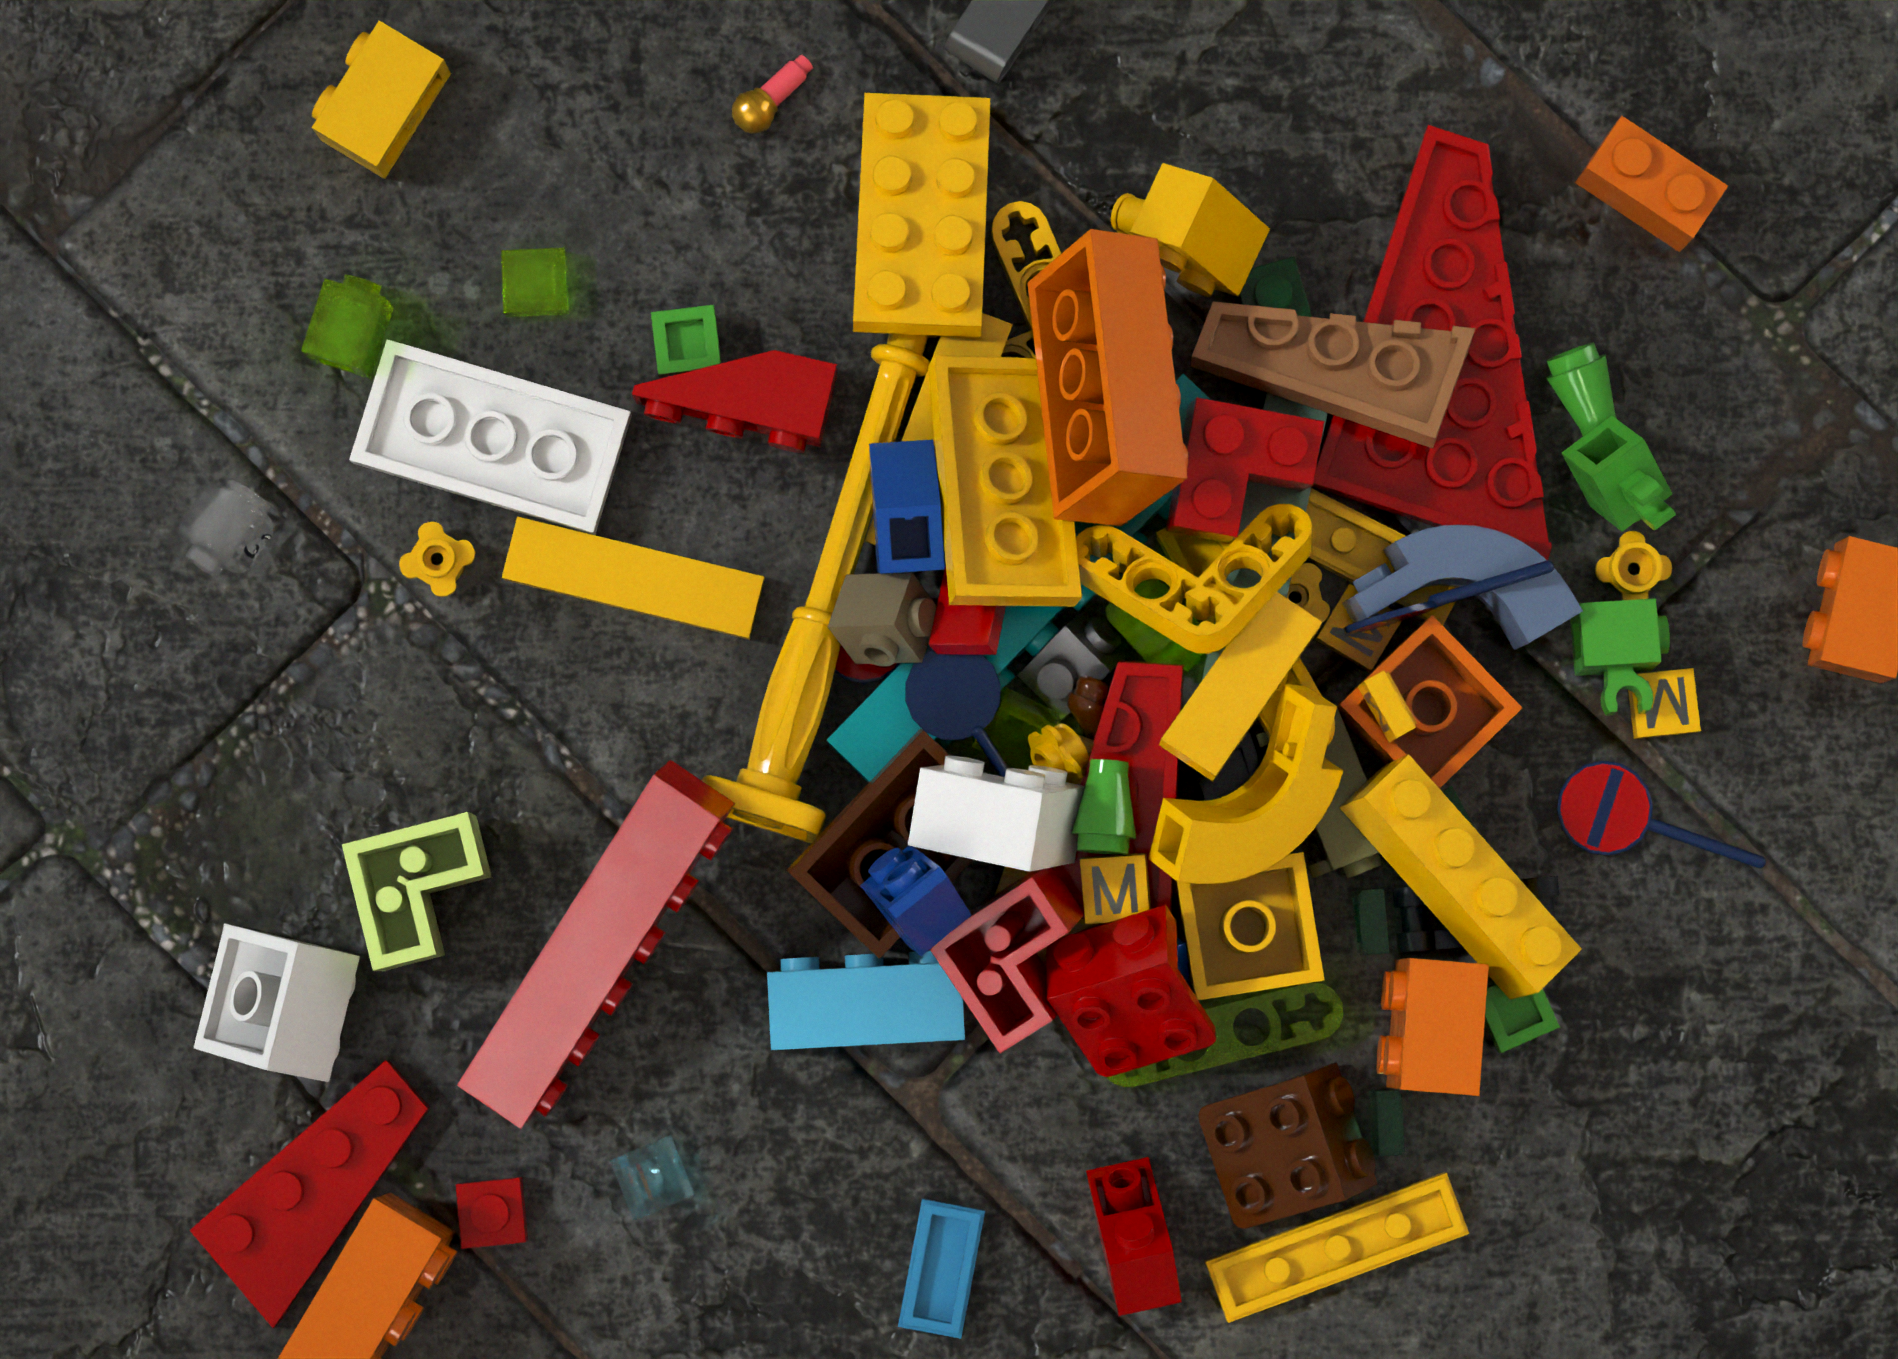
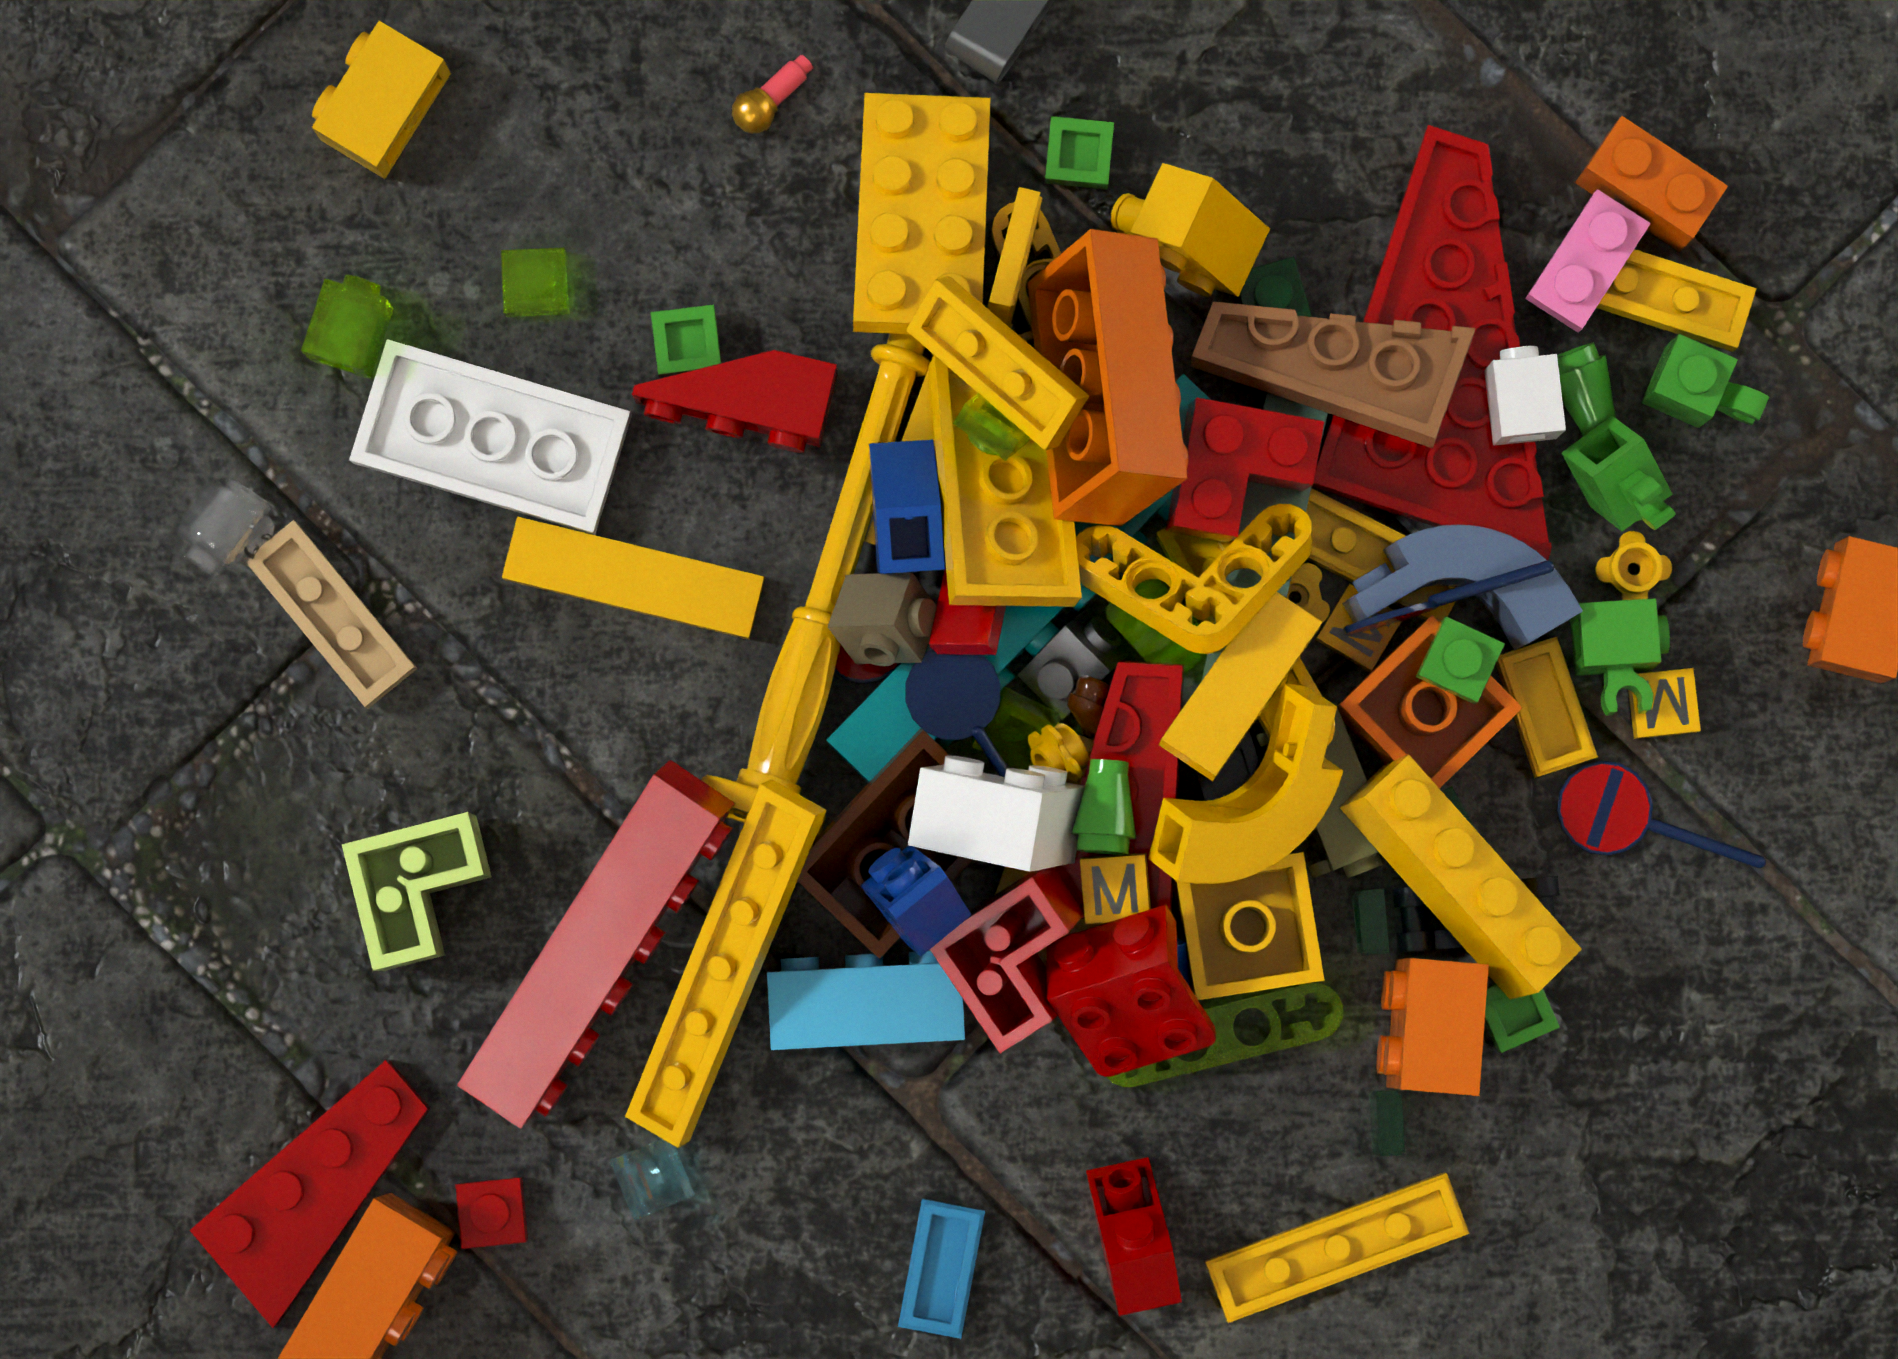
(276, 1003): white slope -> none
(331, 614): none -> tan plate
(440, 577): yellow plate -> none
(725, 962): none -> yellow plate
(990, 428): none -> clear neon green plate
(997, 363): none -> yellow plate
(1015, 254): none -> yellow tile
(1079, 152): none -> bright green plate
(1288, 1147): reddish brown bracket -> none
(1387, 705): yellow tile -> none
(1460, 660): none -> bright green plate
(1524, 396): none -> white brick
(1551, 714): none -> yellow tile
(1587, 261): none -> bright pink plate
(1680, 300): none -> yellow plate
(1695, 383): none -> bright green brick

